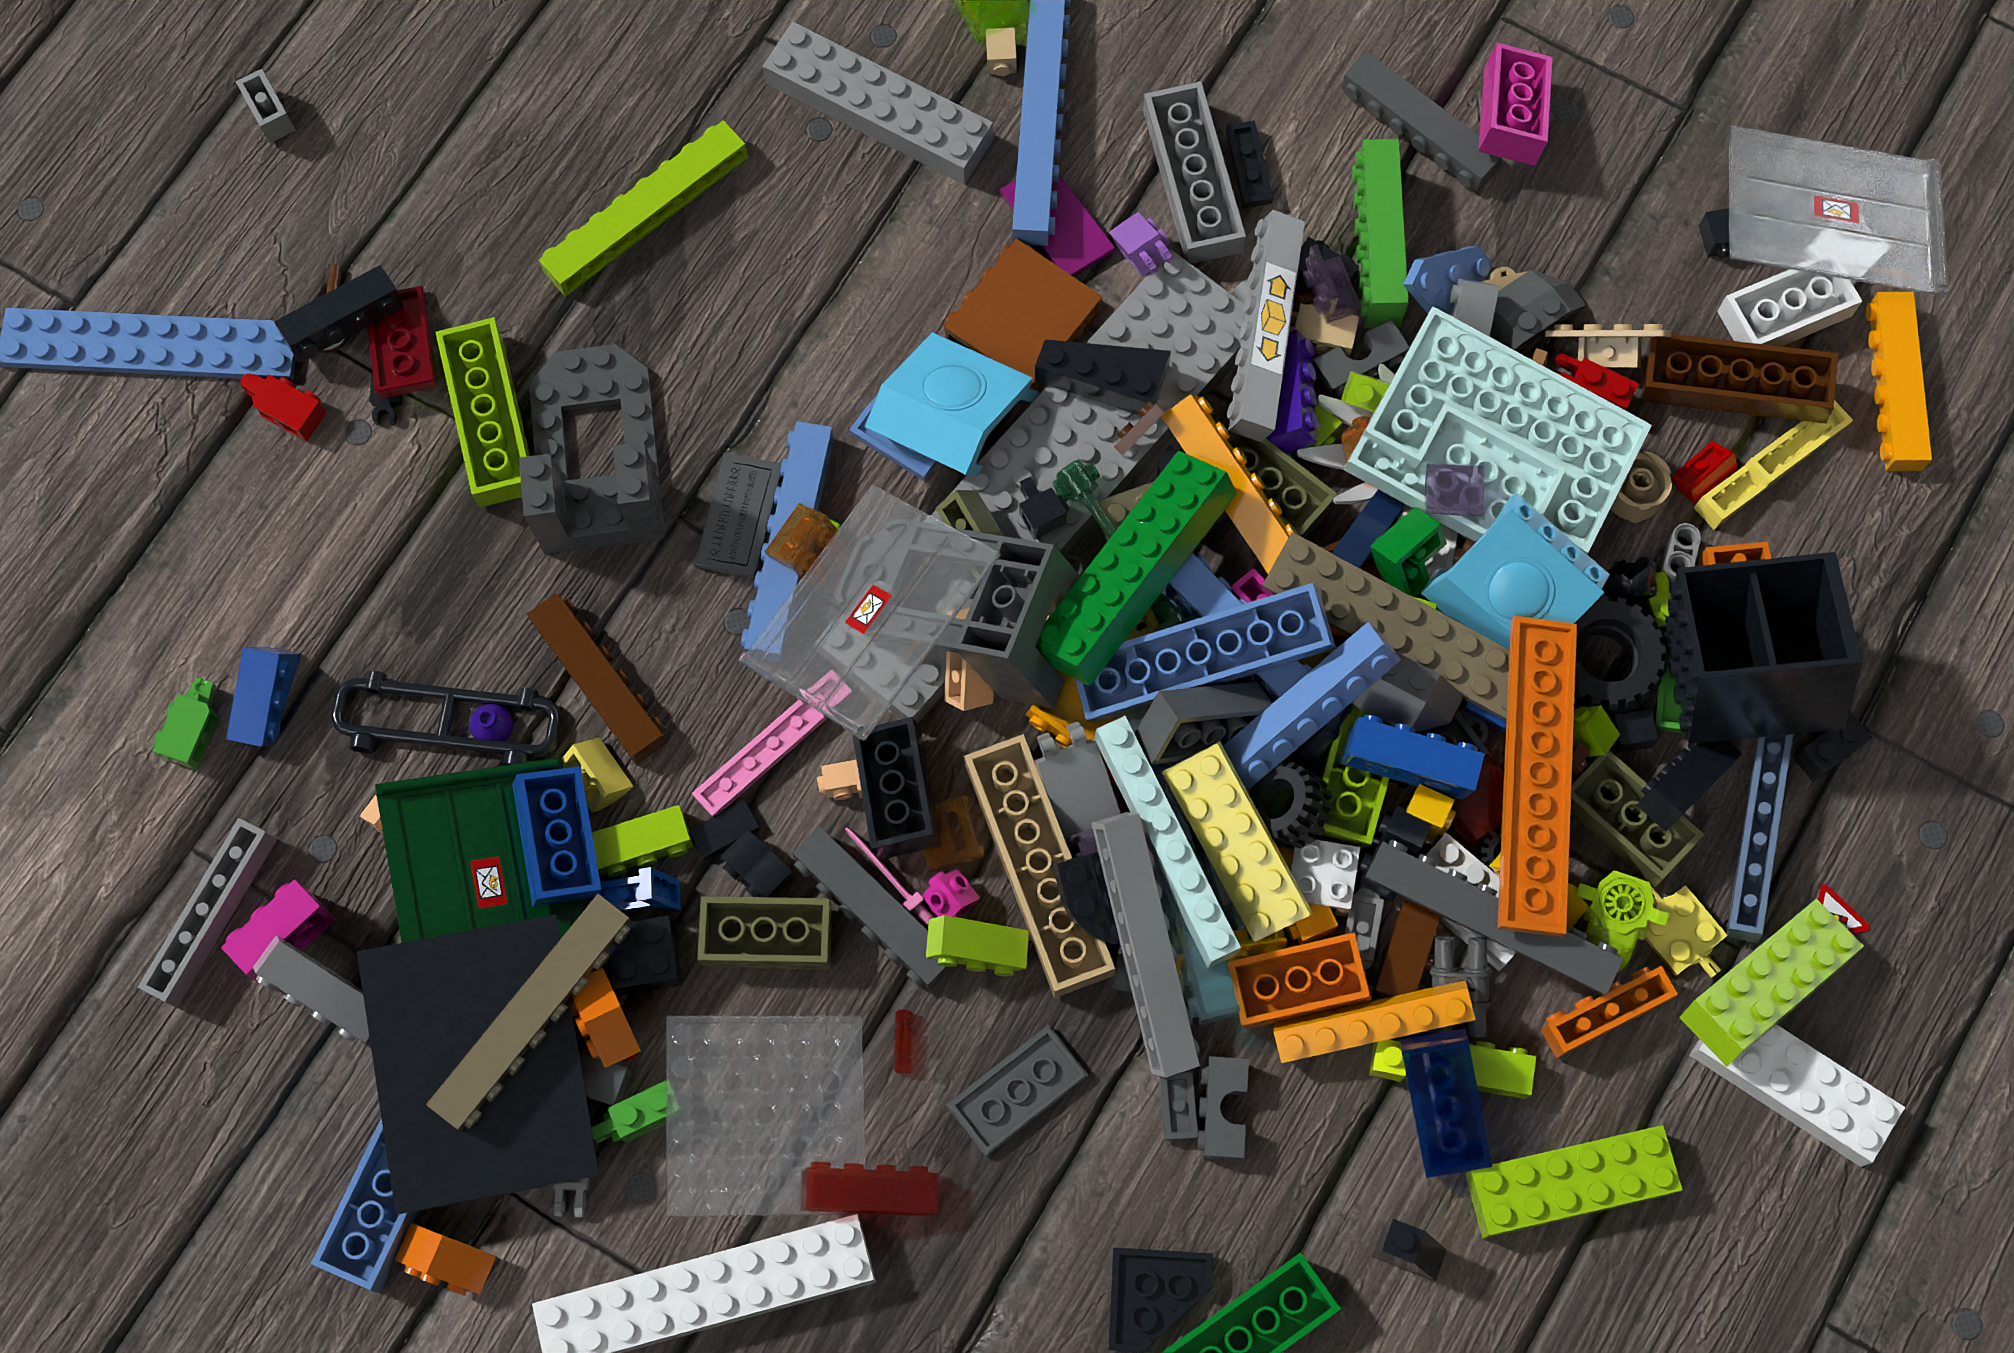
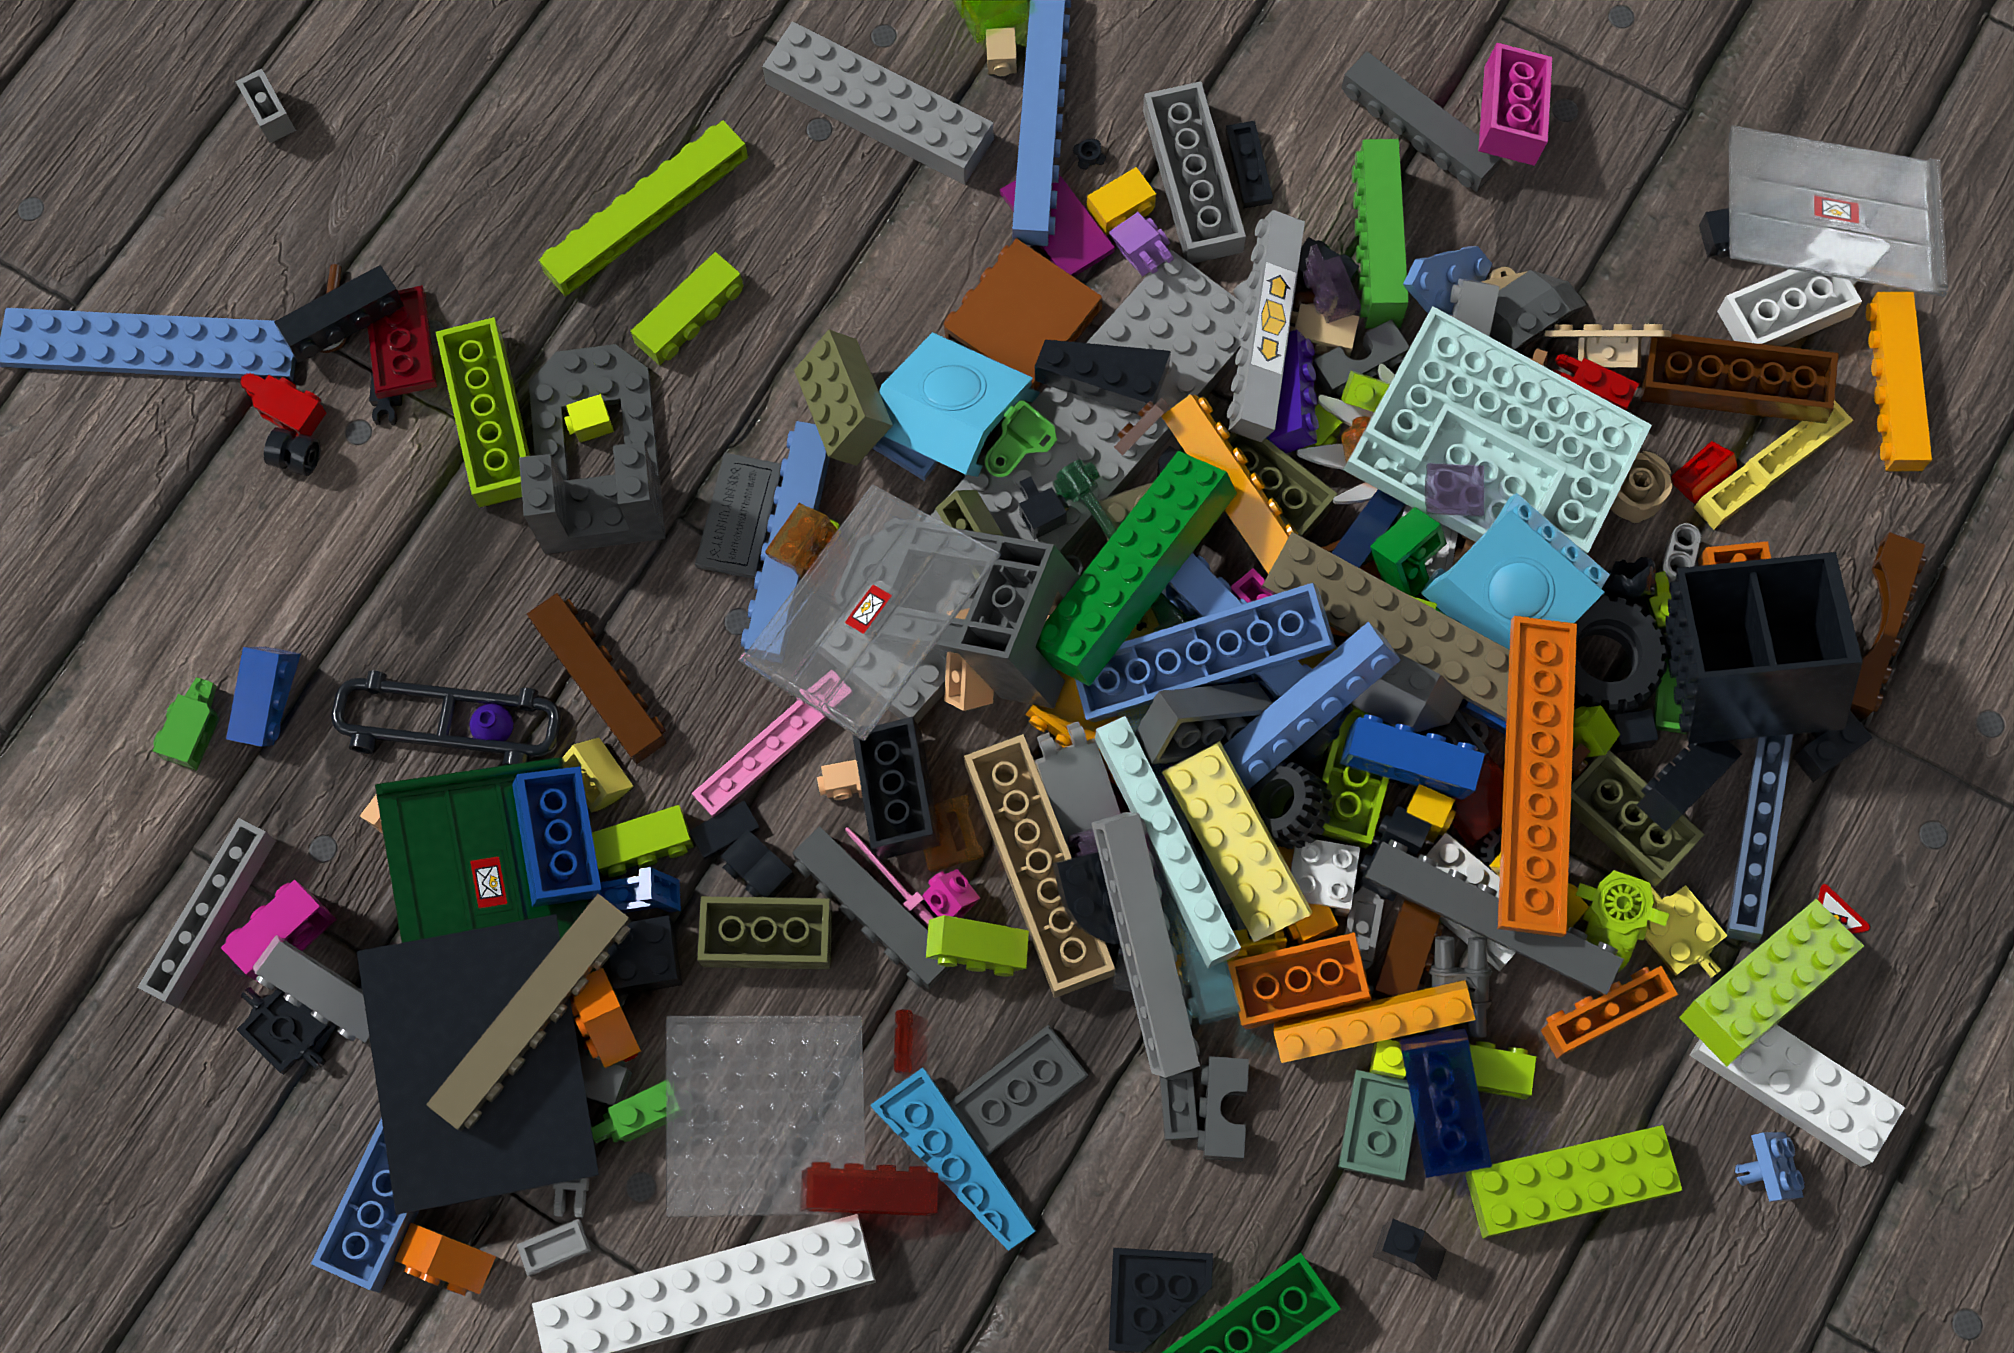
(282, 1030): none -> black plate
(296, 453): none -> black wheel
(553, 1247): none -> light grey tile
(588, 418): none -> neon yellow brick
(687, 309): none -> lime brick
(842, 397): none -> olive brick
(938, 1137): none -> dark azure wing
(1022, 434): none -> bright green piece
(1089, 146): none -> black plate
(1121, 200): none -> yellow brick
(1378, 1127): none -> sand green plate
(1774, 1167): none -> medium blue plate
(1895, 572): none -> reddish brown arch

